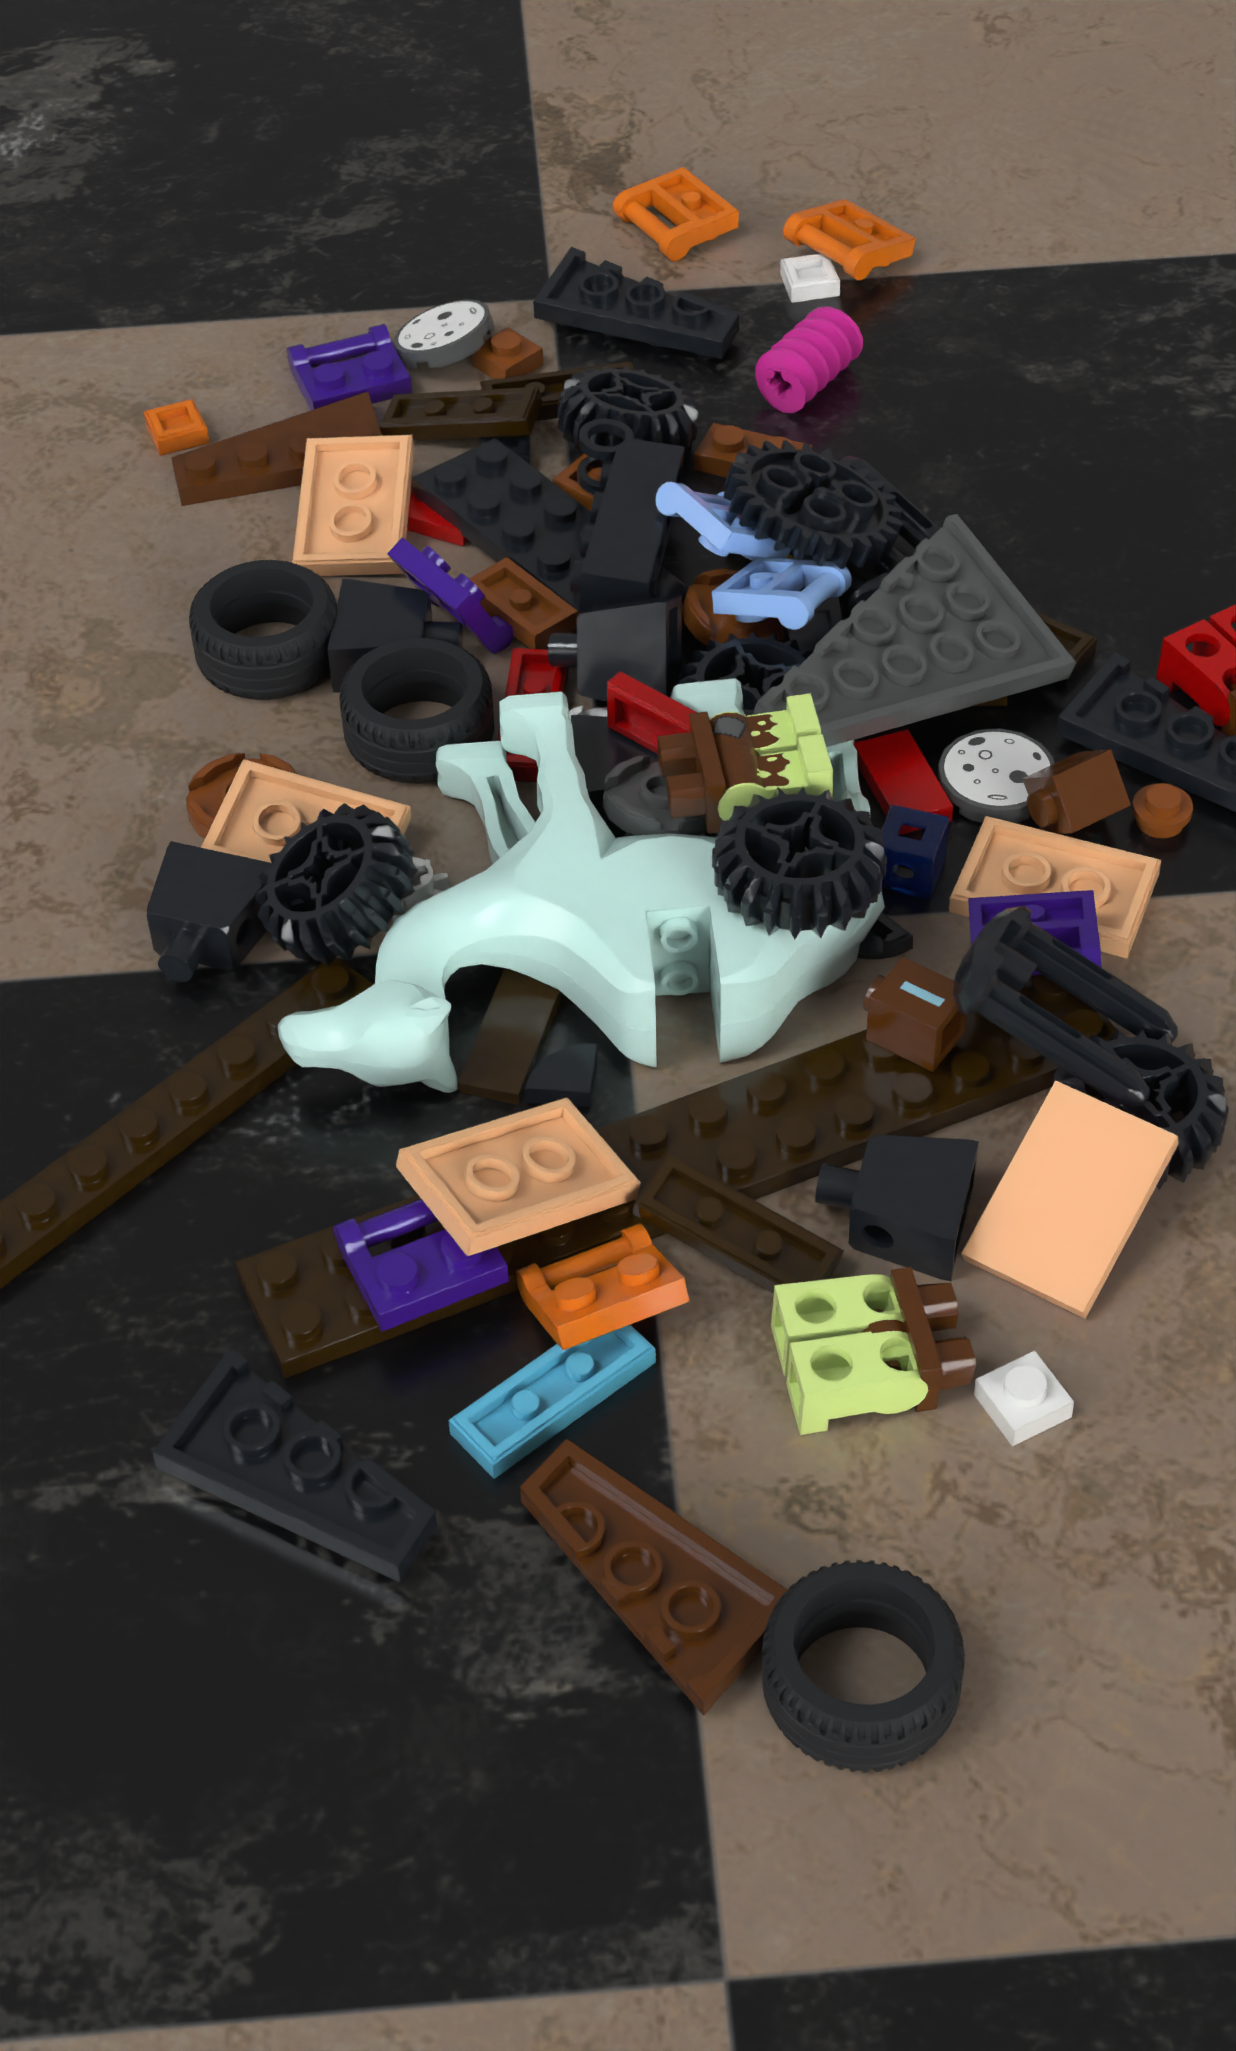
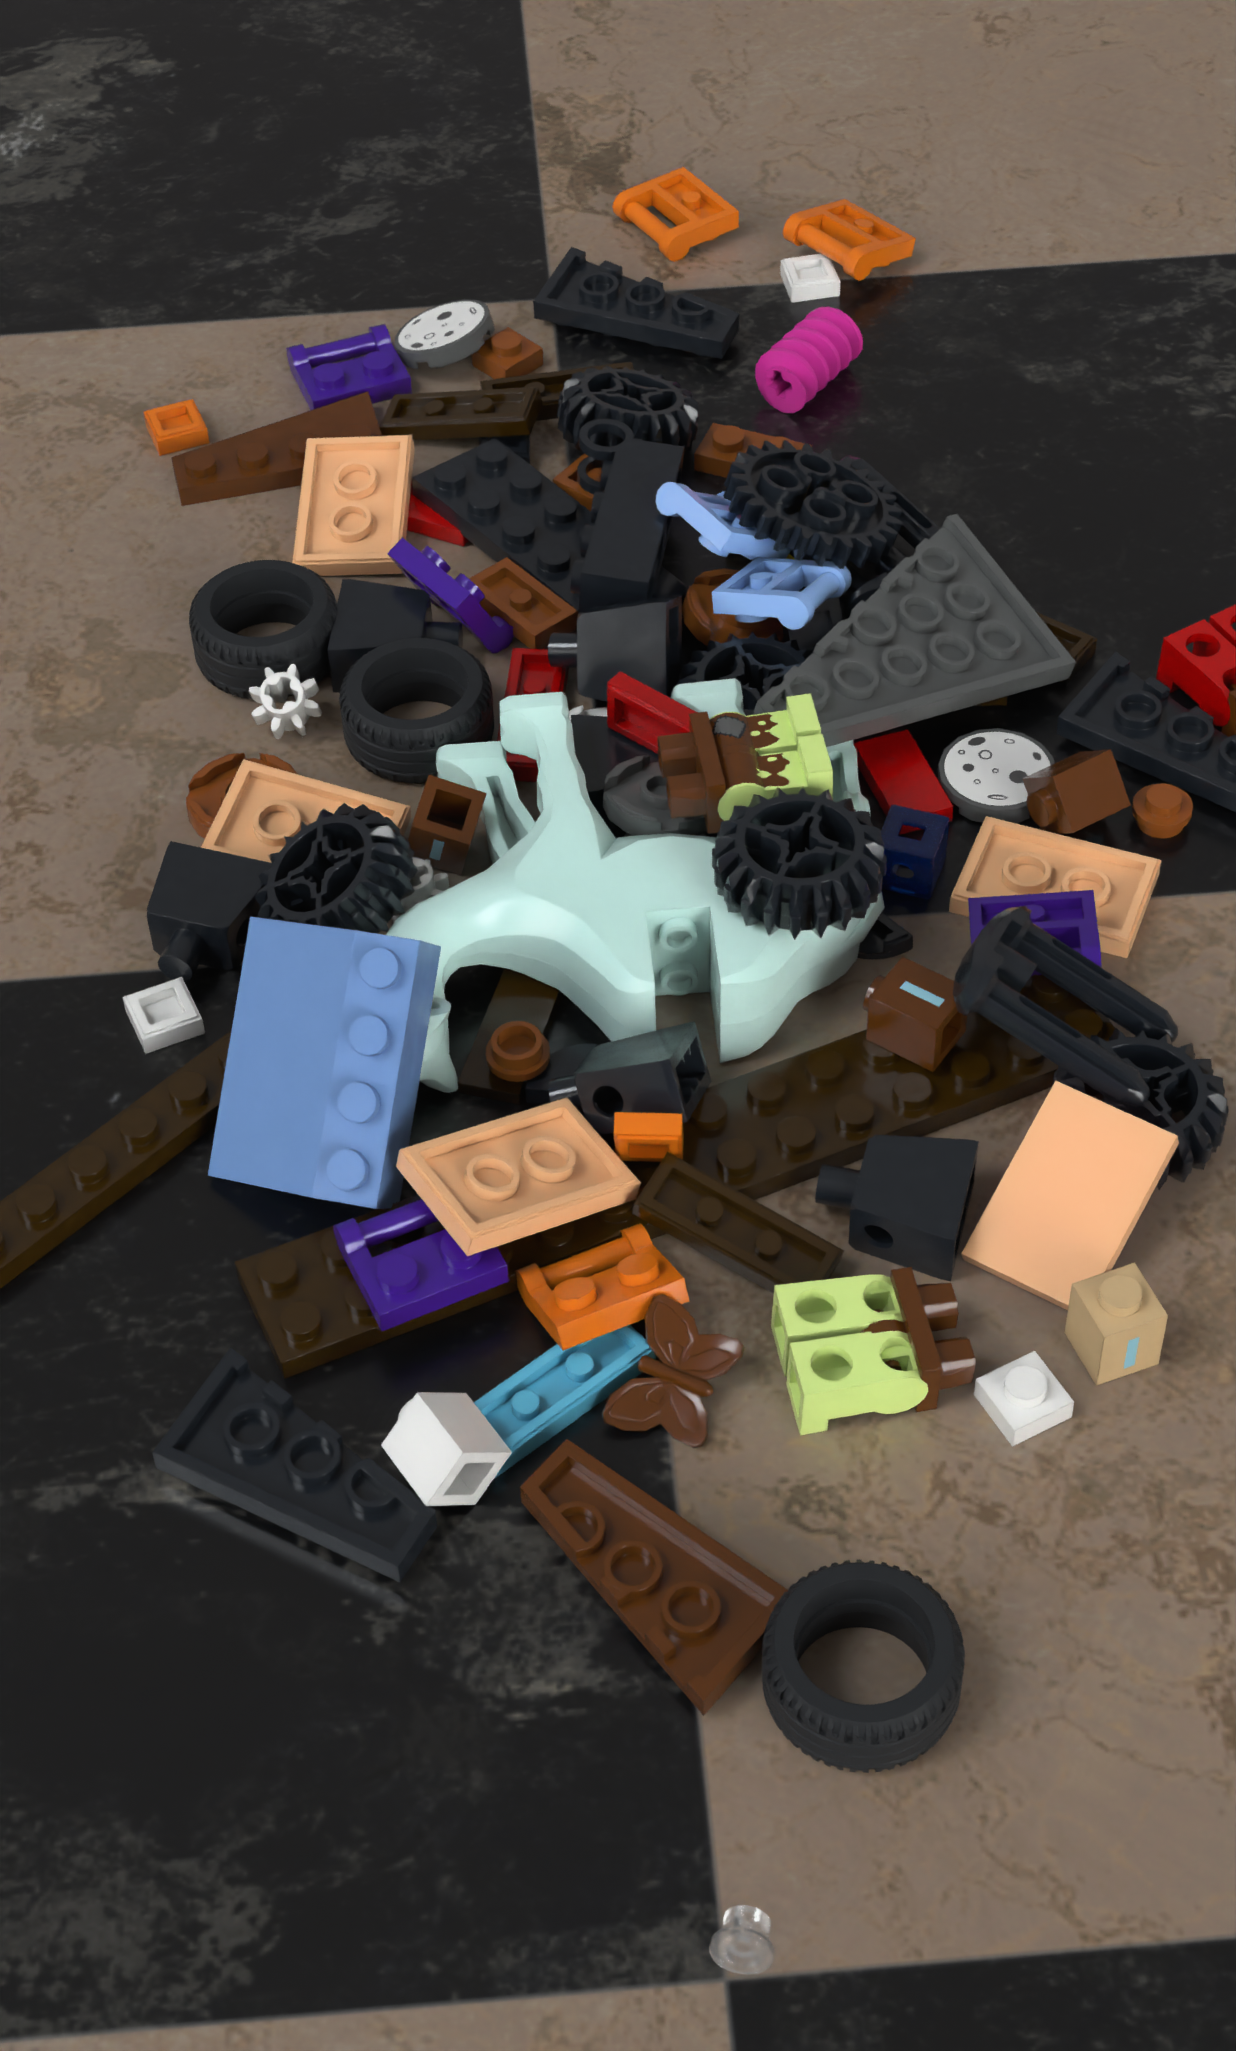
(163, 1015): none -> white tile
(294, 714): none -> white gear
(324, 1061): none -> medium blue slope
(445, 823): none -> reddish brown brick
(445, 1448): none -> white brick
(517, 1051): none -> dark orange plate
(638, 1075): none -> black torso
(648, 1136): none -> orange tile
(679, 1378): none -> reddish brown piece
(743, 1941): none -> clear piece
(1115, 1323): none -> tan brick

